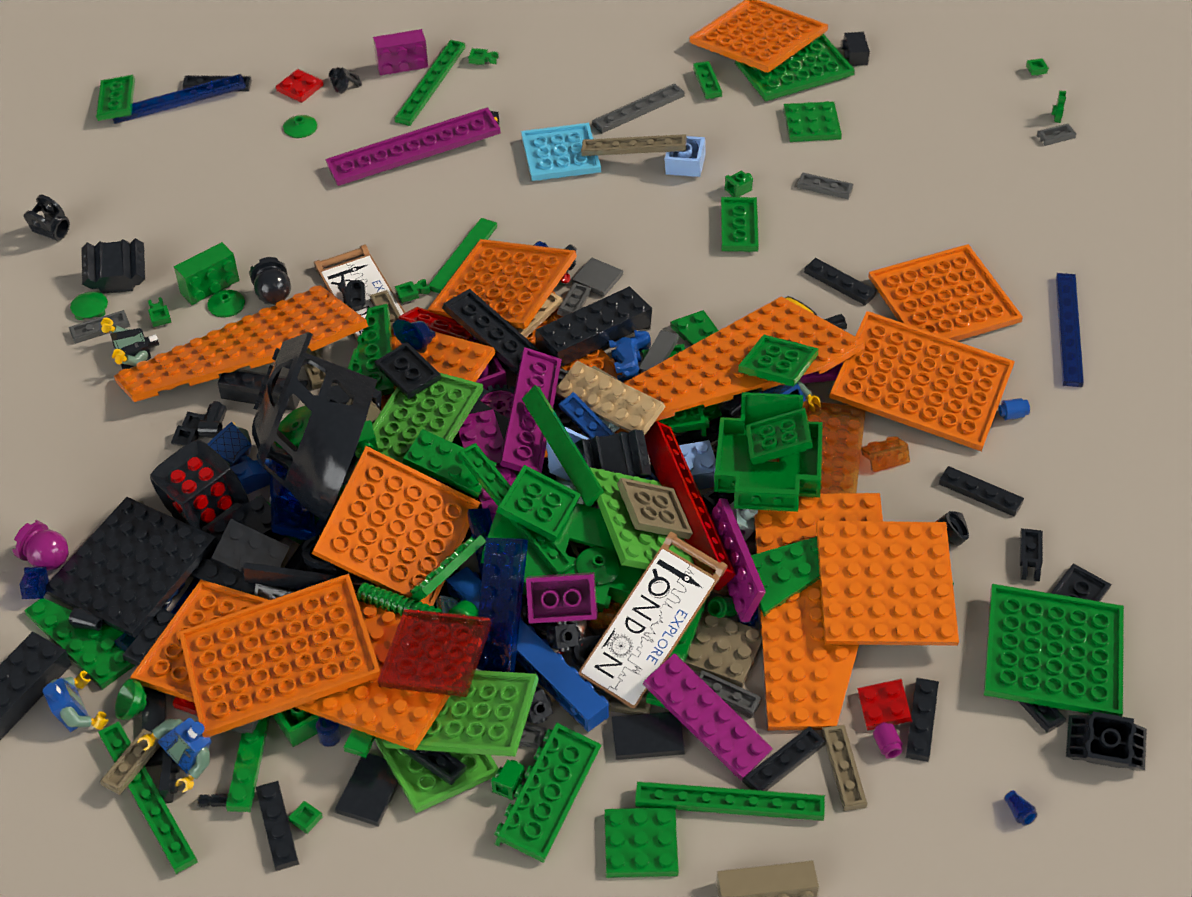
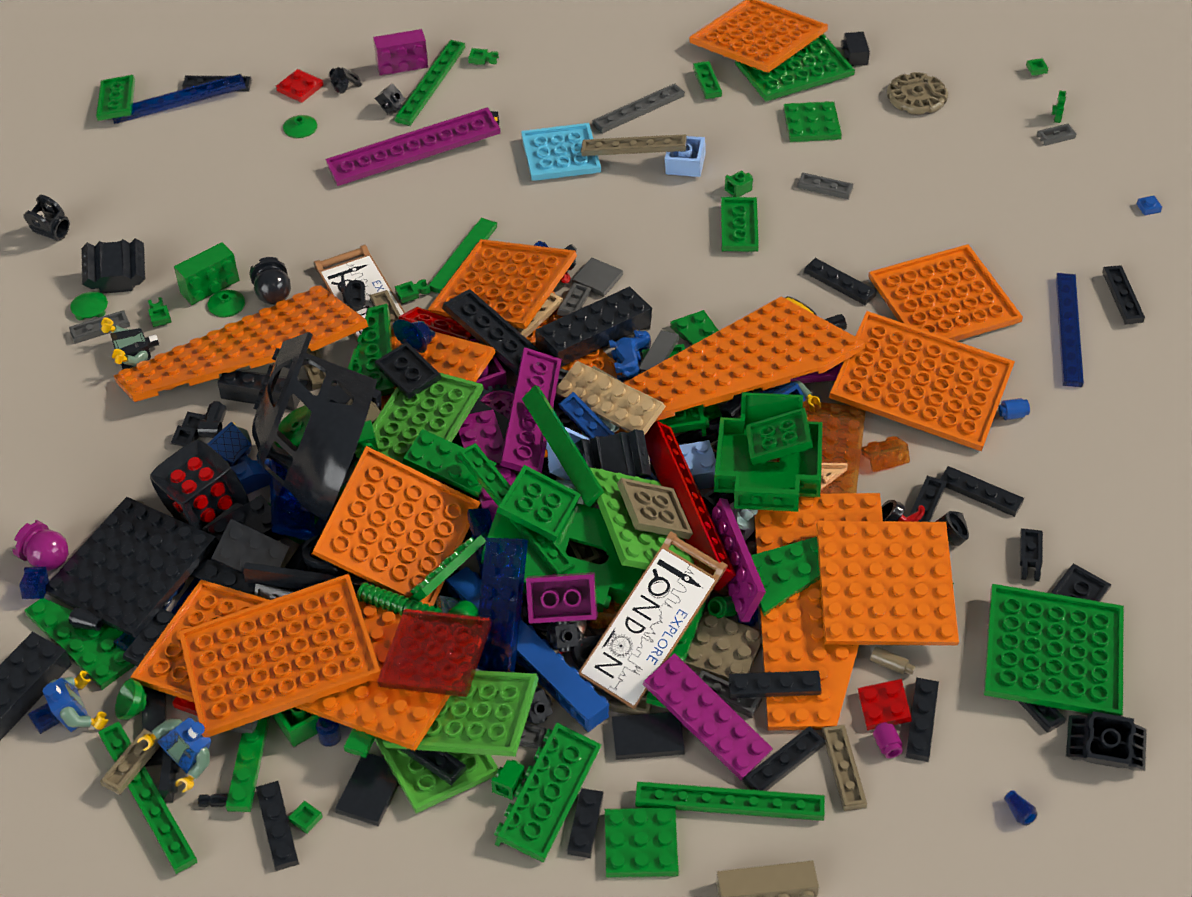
(43, 718): none -> clear blue plate
(390, 99): none -> black brick
(585, 823): none -> black plate
(604, 572): green dish -> none
(774, 684): none -> black plate
(778, 360): green plate -> none
(831, 471): none -> light nougat tile
(891, 661): none -> dark tan cylinder
(894, 511): none -> black piece
(903, 95): none -> dark tan plate
(929, 497): none -> black plate
(1123, 294): none -> black plate
(1149, 205): none -> blue plate

